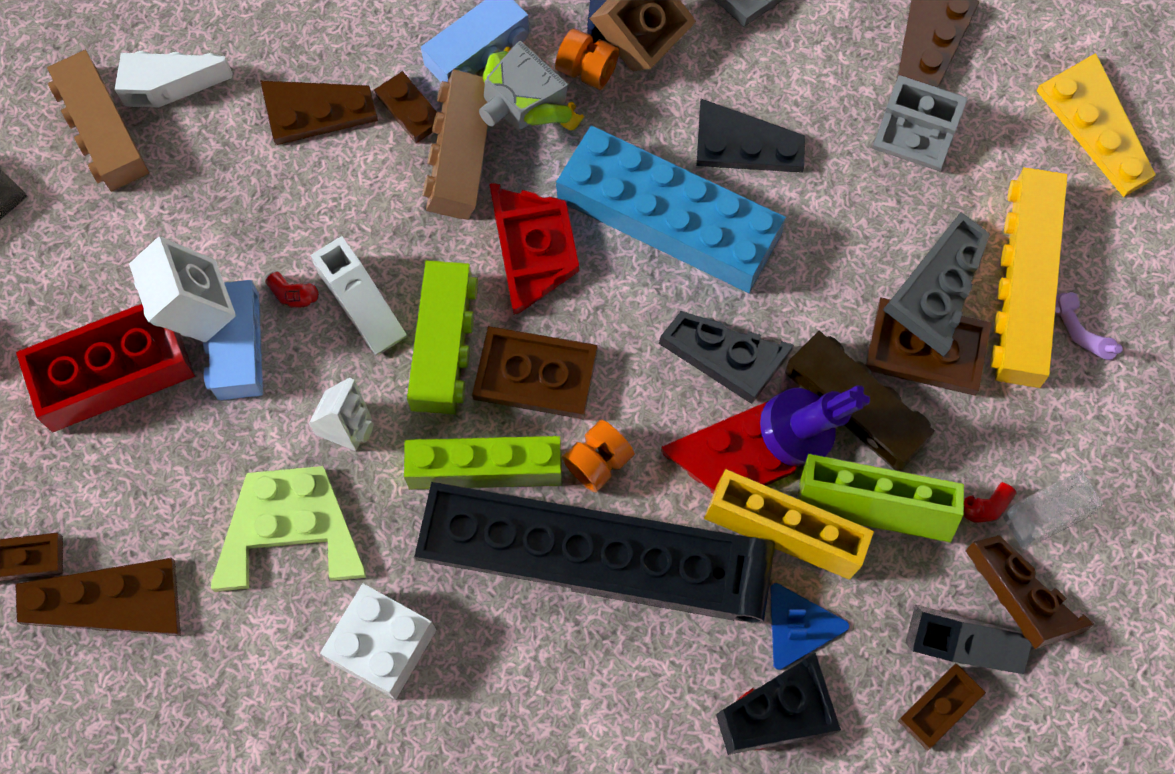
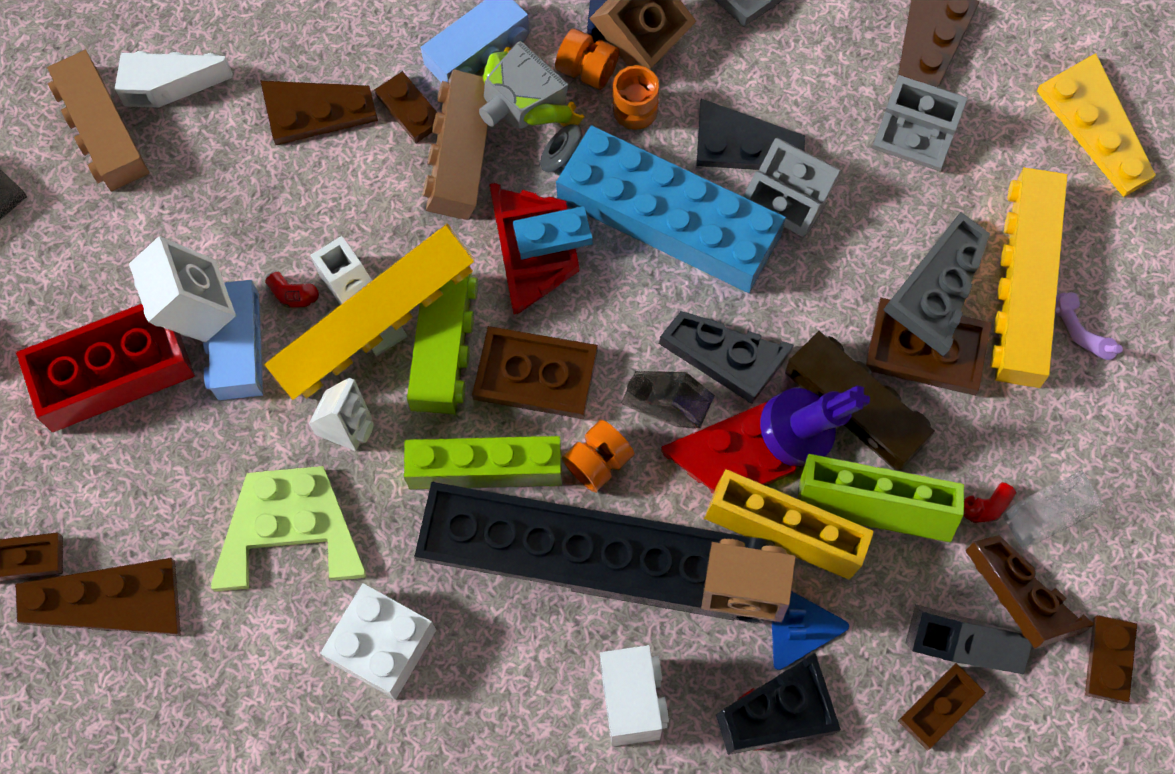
(370, 312): none -> yellow brick
(552, 232): none -> dark azure plate
(560, 148): none -> dark grey piece
(631, 695): none -> white brick
(635, 97): none -> orange wheel
(669, 397): none -> clear smoke slope
(748, 580): none -> medium nougat brick
(793, 185): none -> light grey brick
(1111, 659): none -> reddish brown plate

